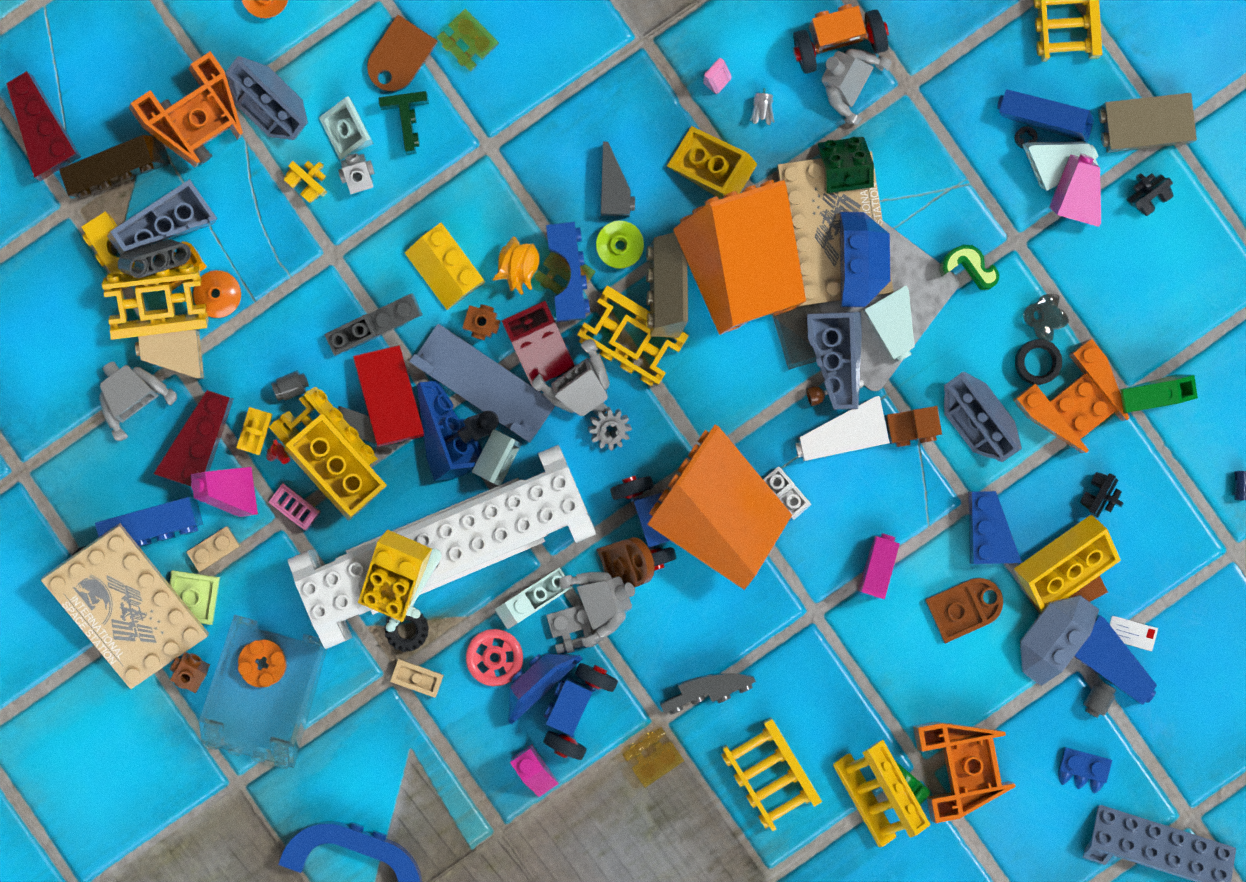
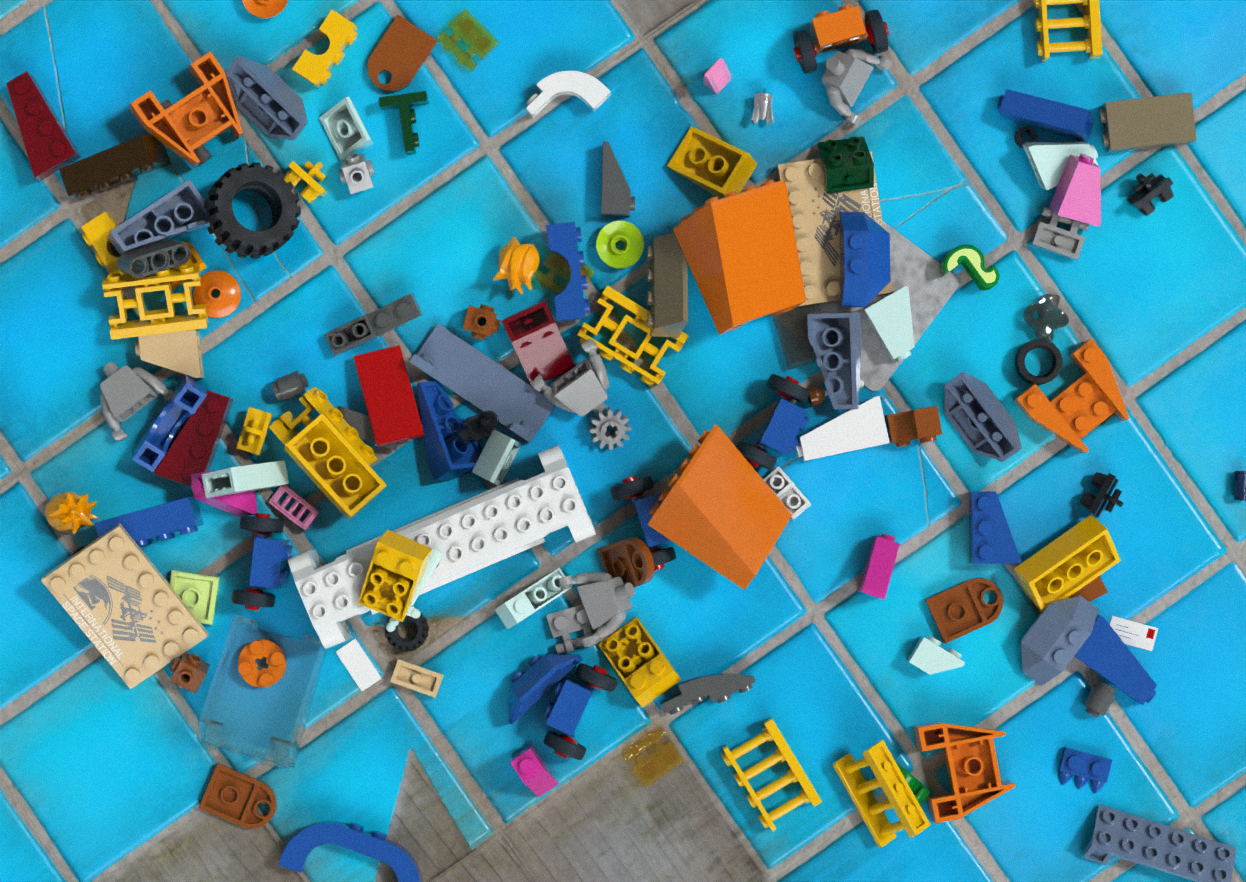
(69, 512): none -> light orange hair
(160, 433): none -> blue arch
(213, 549): tan plate -> none
(236, 797): none -> dark orange tile
(245, 478): none -> light aqua slope
(268, 562): none -> brick
(272, 189): none -> black tyre
(277, 451): red piece -> none
(317, 67): none -> yellow arch
(358, 665): none -> white sticker
(444, 266): yellow slope -> none
(511, 668): coral plate -> none
(568, 83): none -> white arch
(639, 662): none -> yellow slope
(782, 426): none -> brick
(932, 658): none -> light aqua slope
(1057, 239): none -> light grey plate
(1159, 393): green slope -> none

